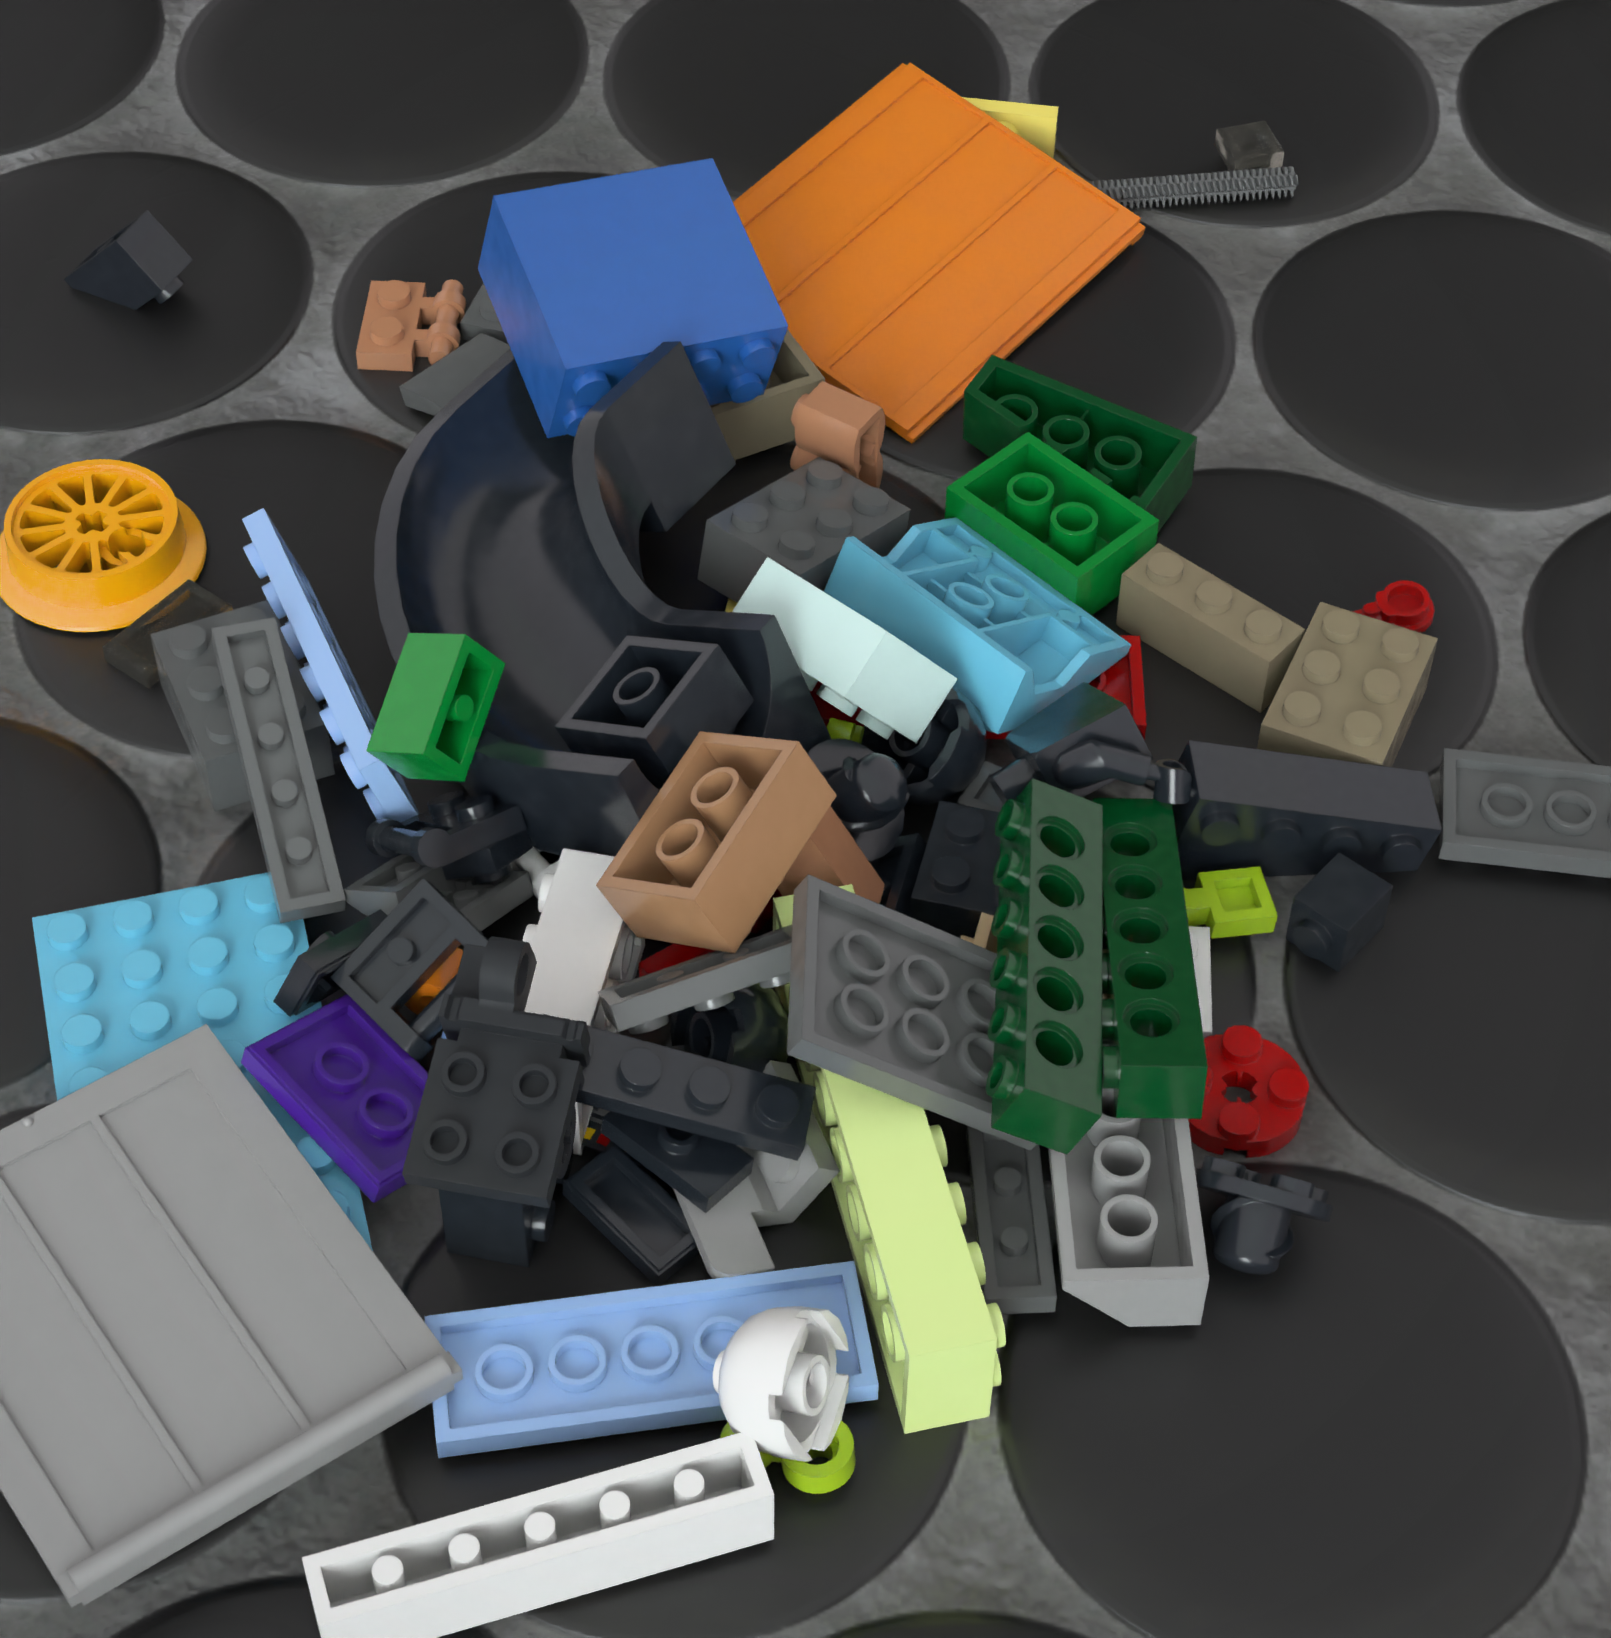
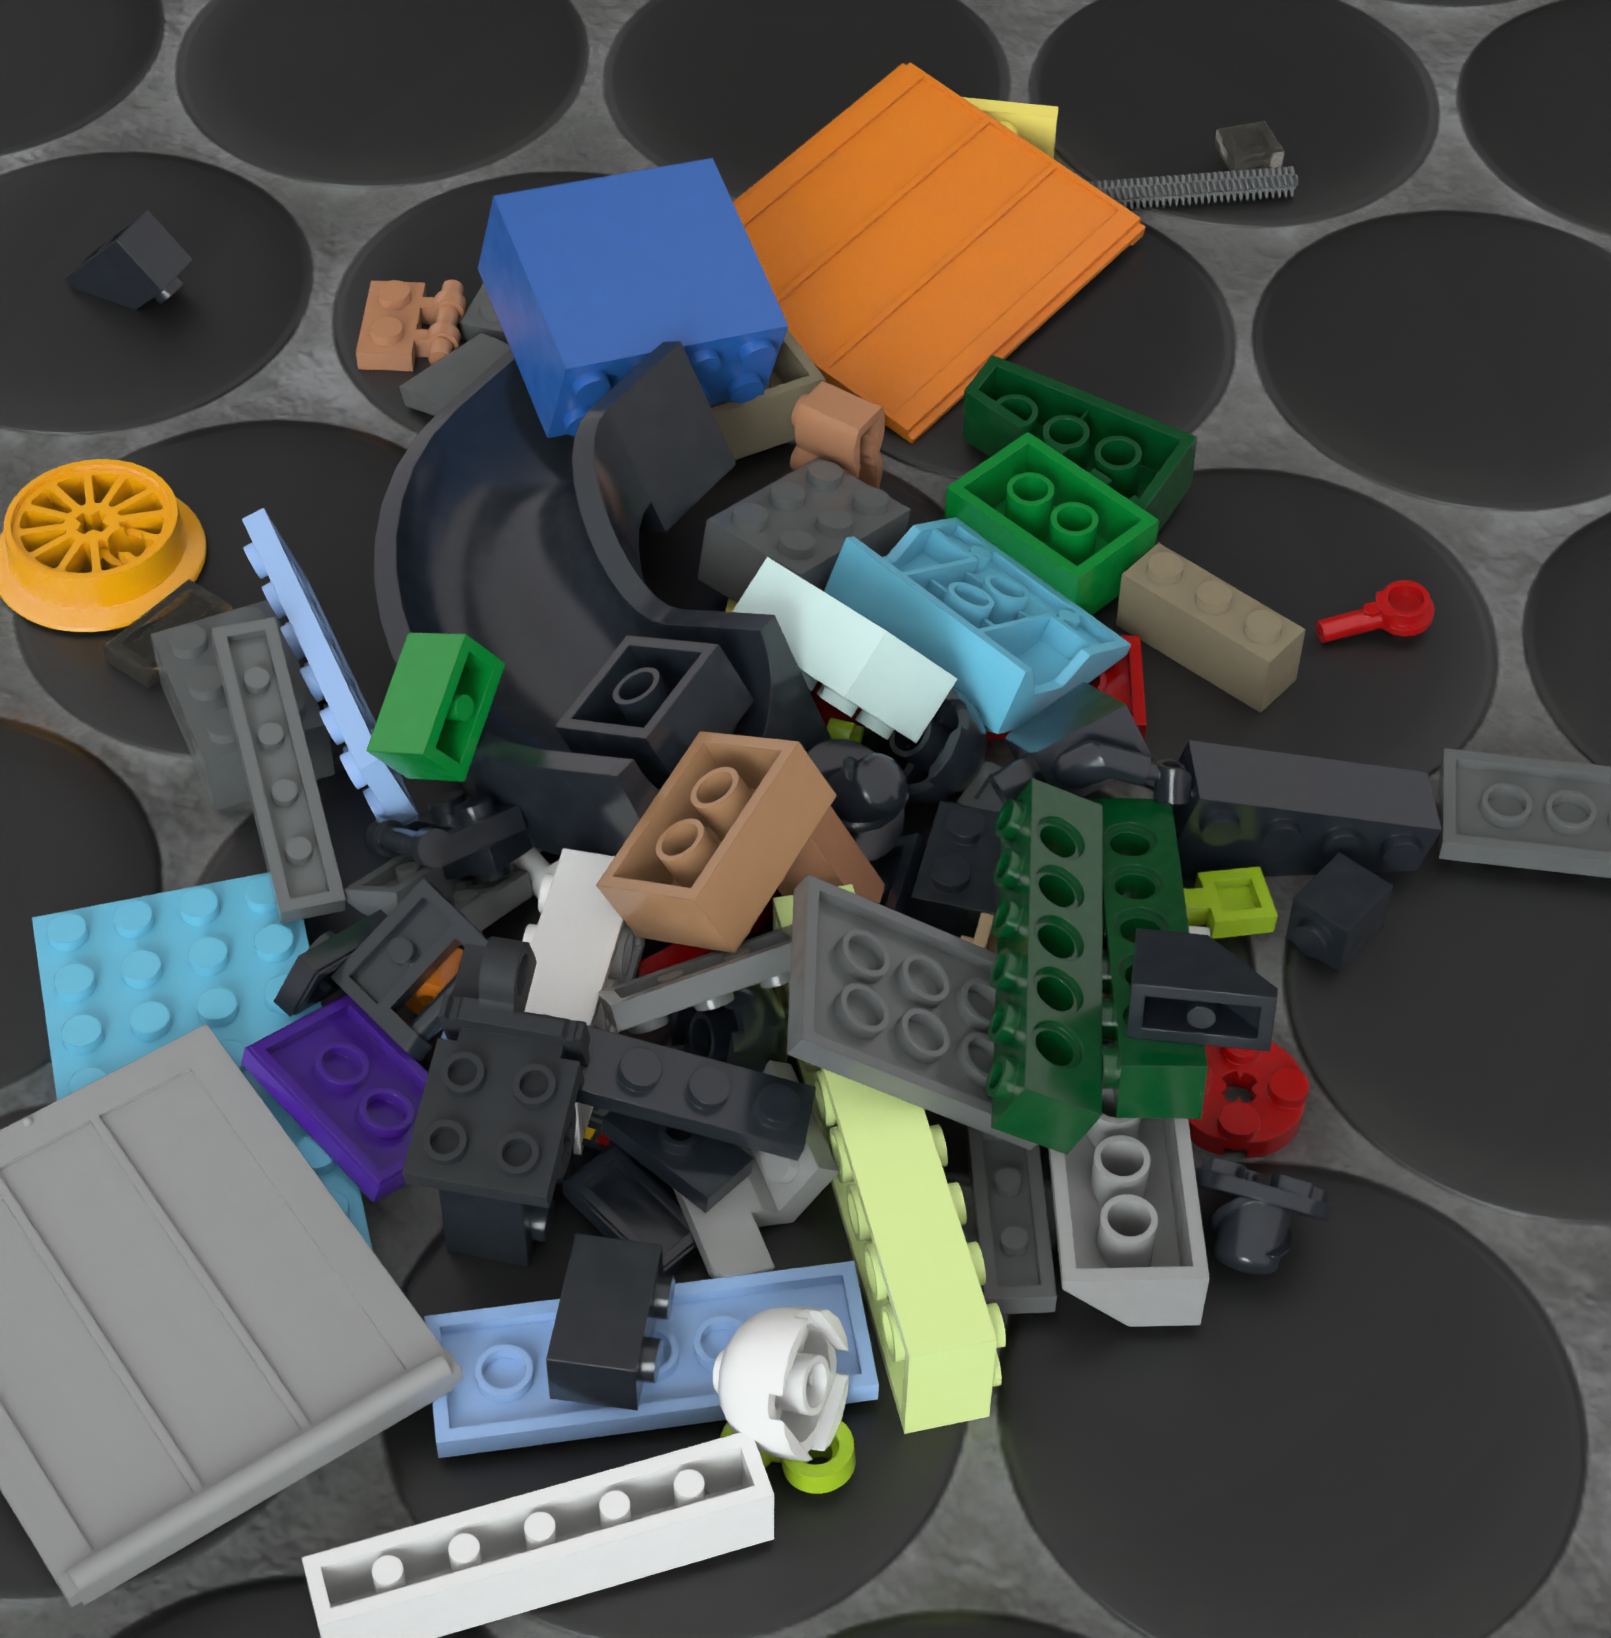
(607, 1322): none -> black brick
(1197, 993): none -> black slope
(1349, 689): dark tan brick -> none

